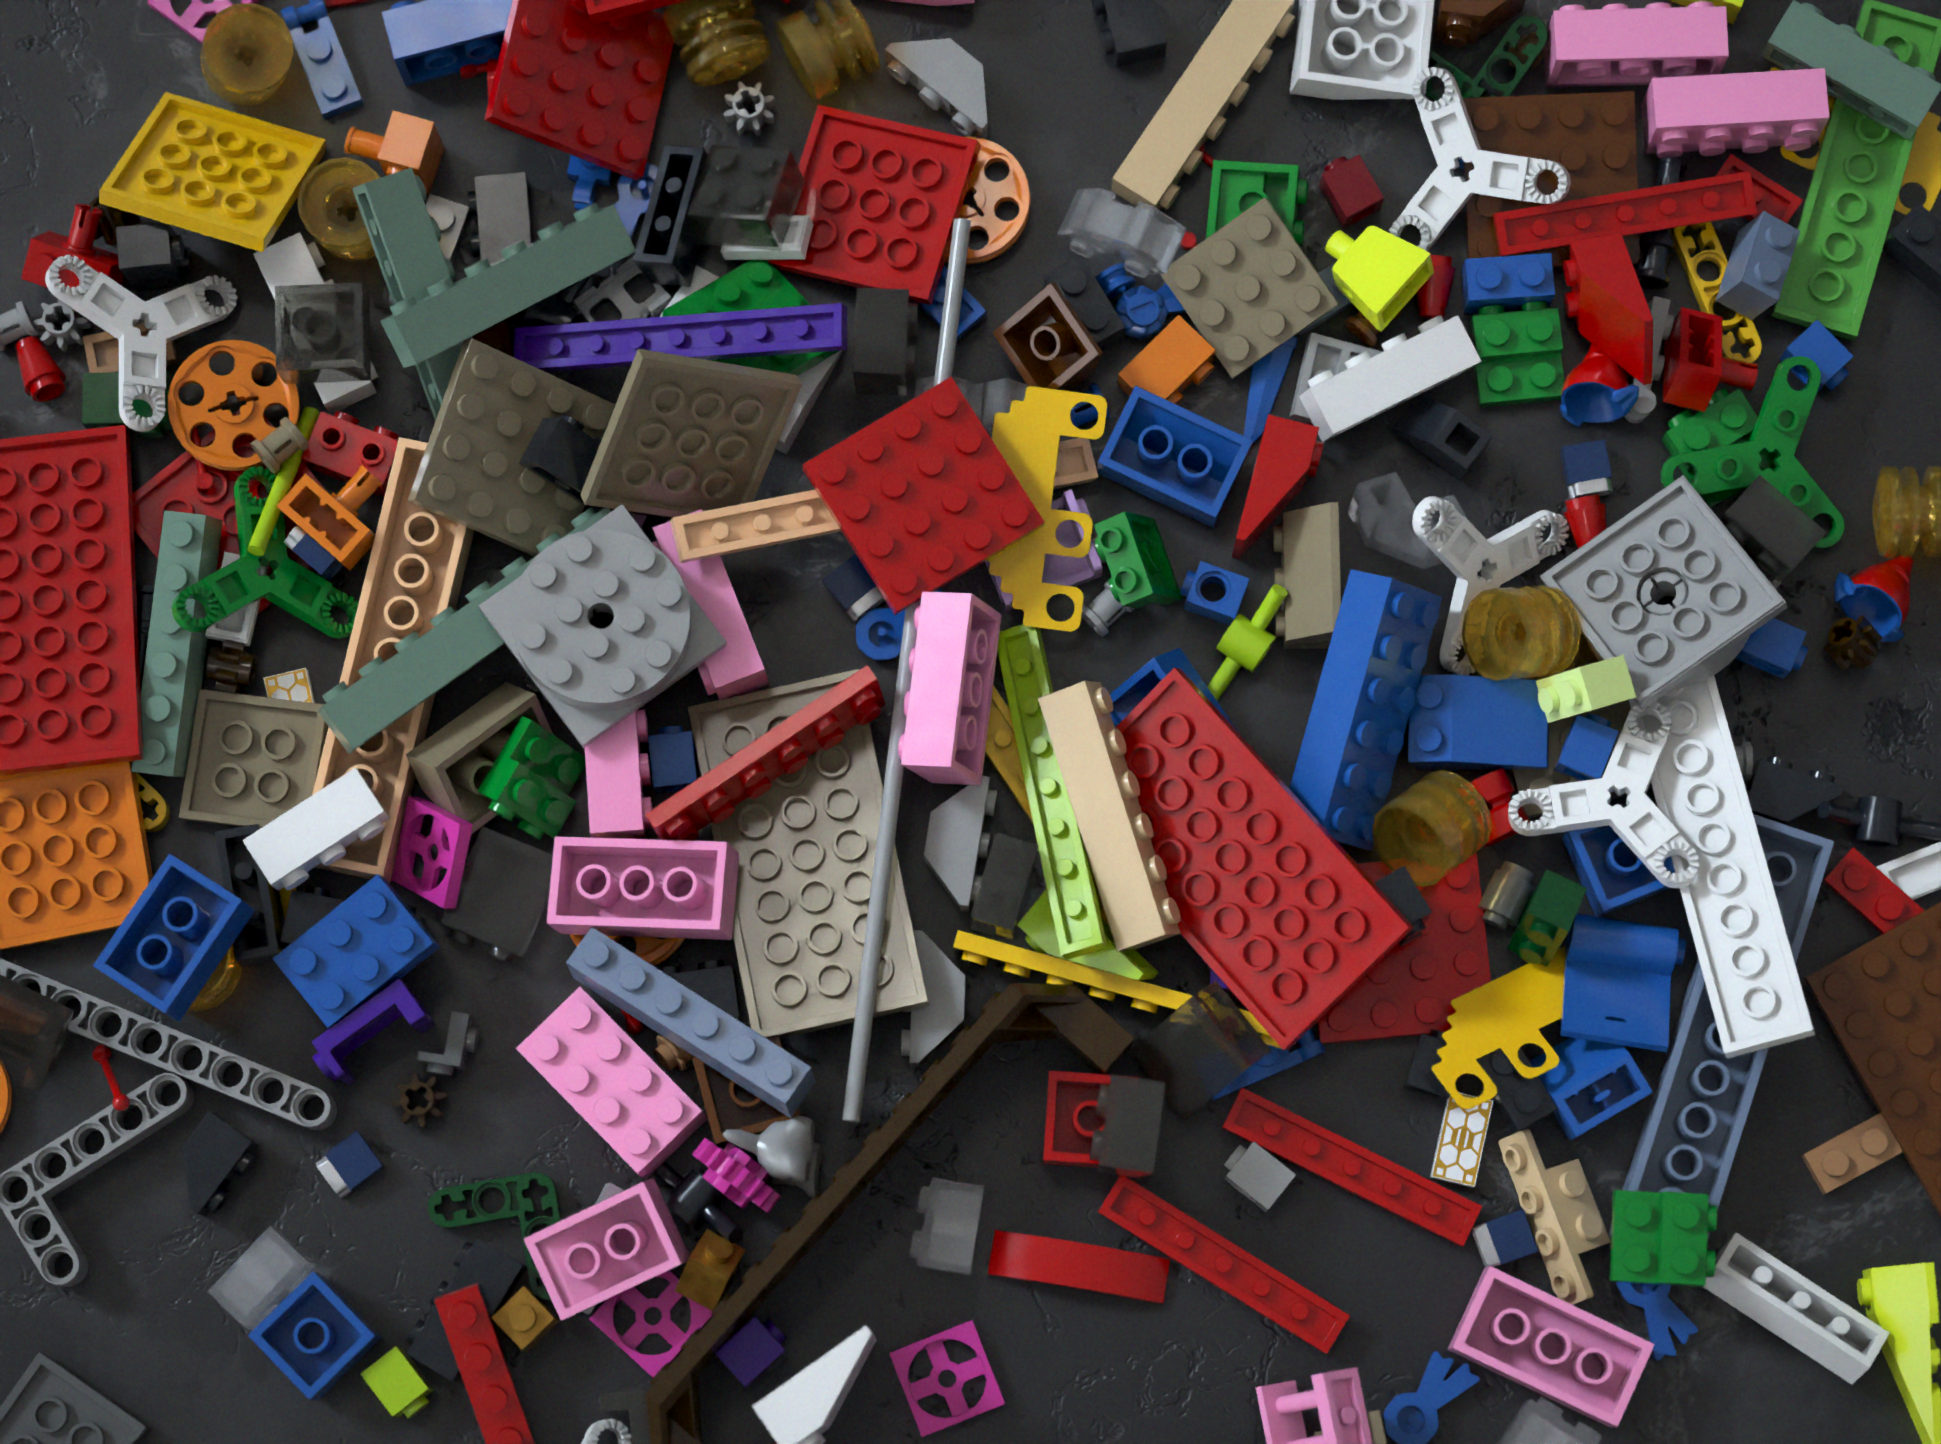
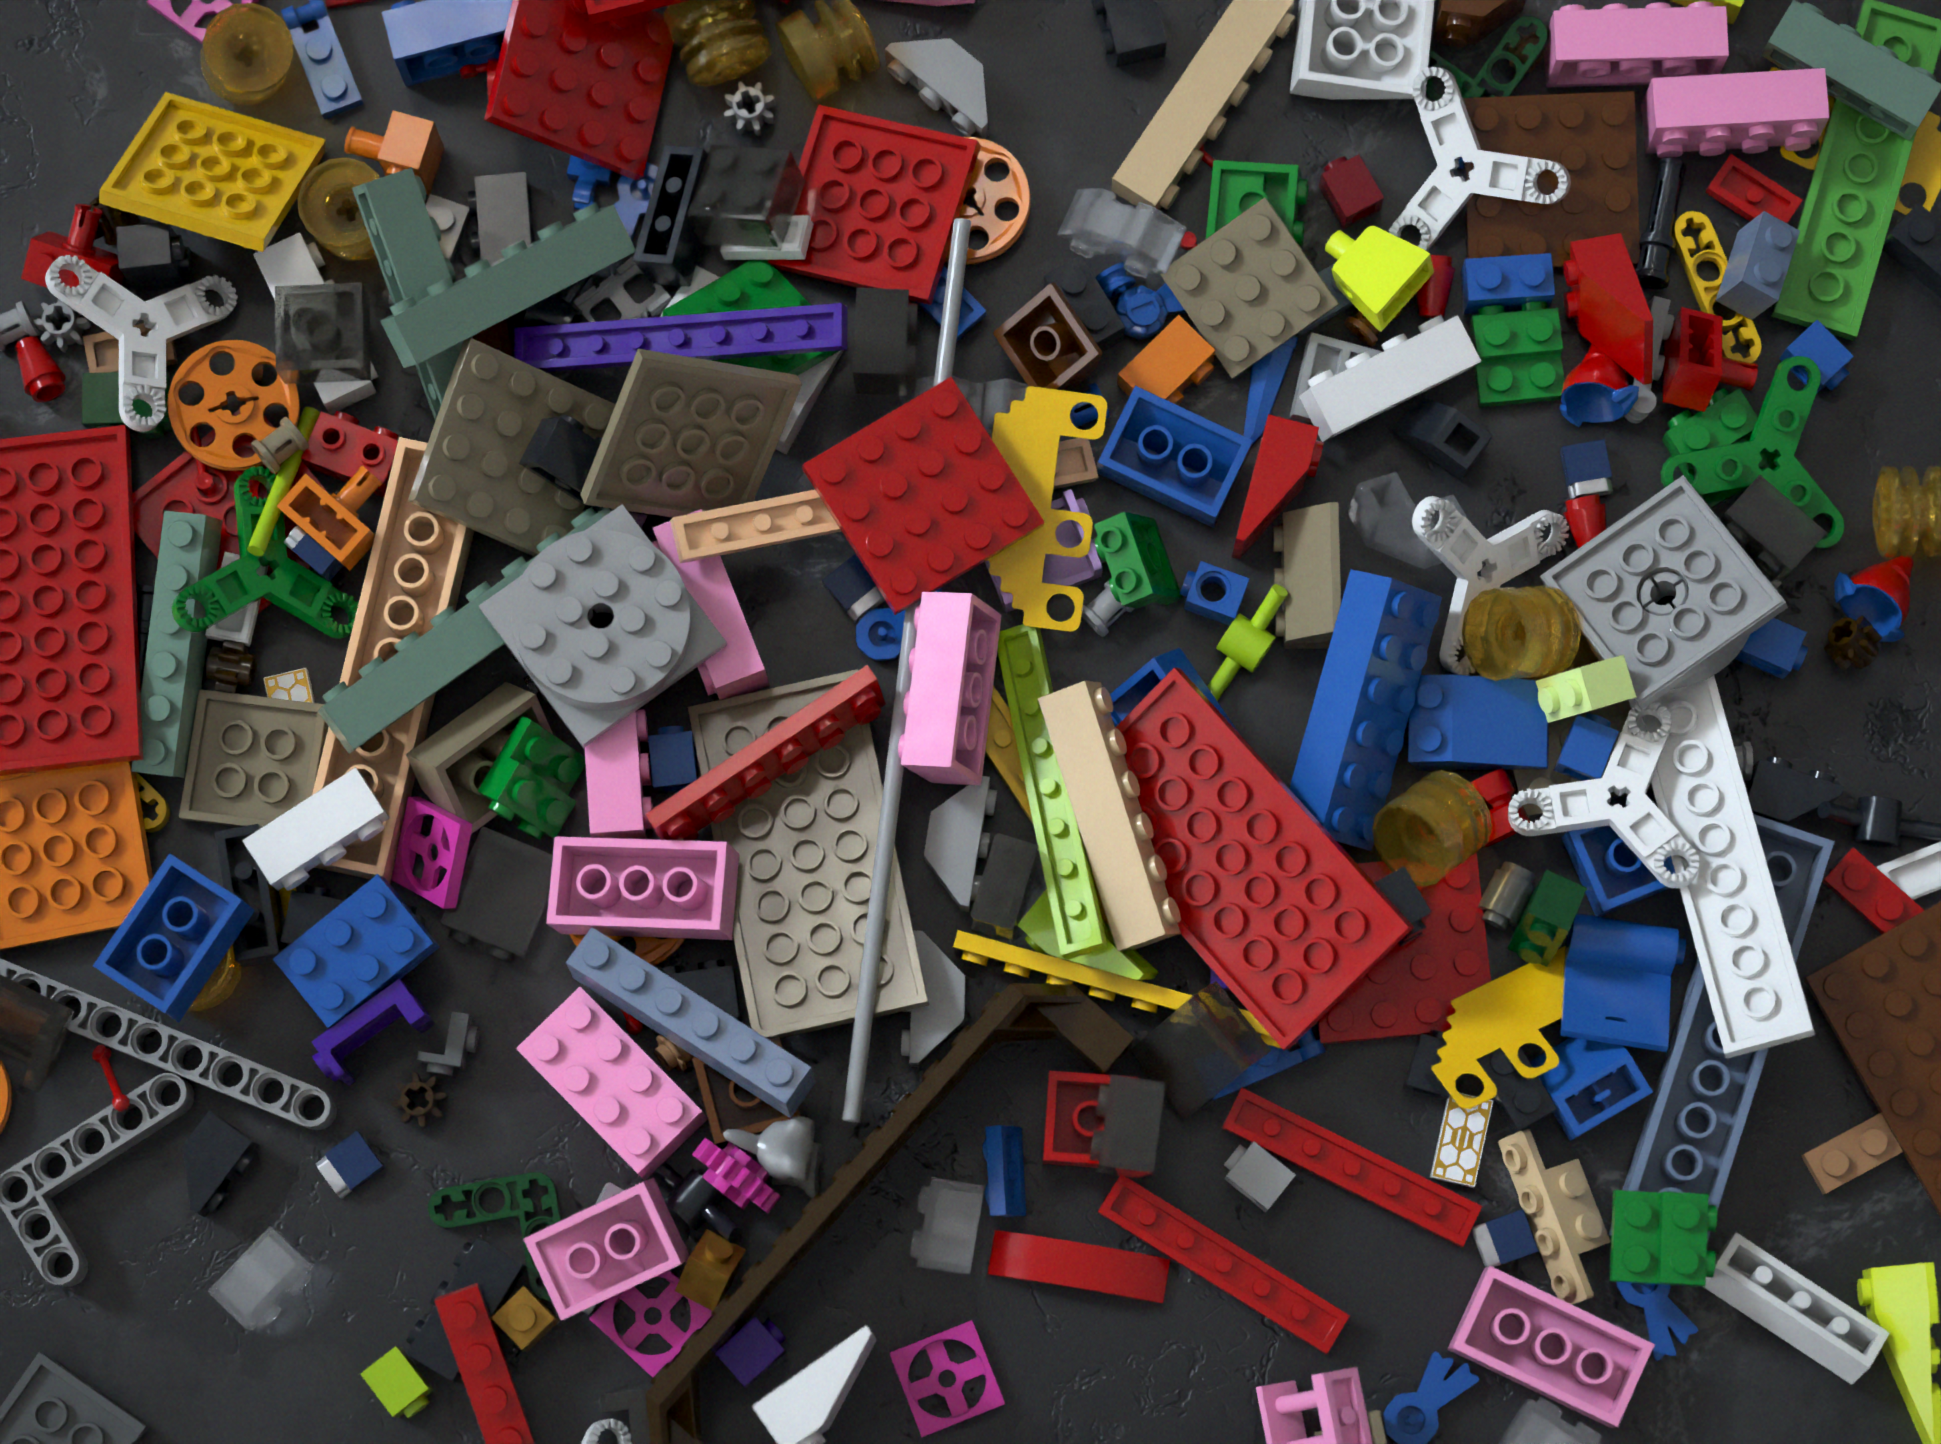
(315, 1336): blue brick -> none
(1005, 1171): none -> blue plate
(1625, 213): red plate -> none

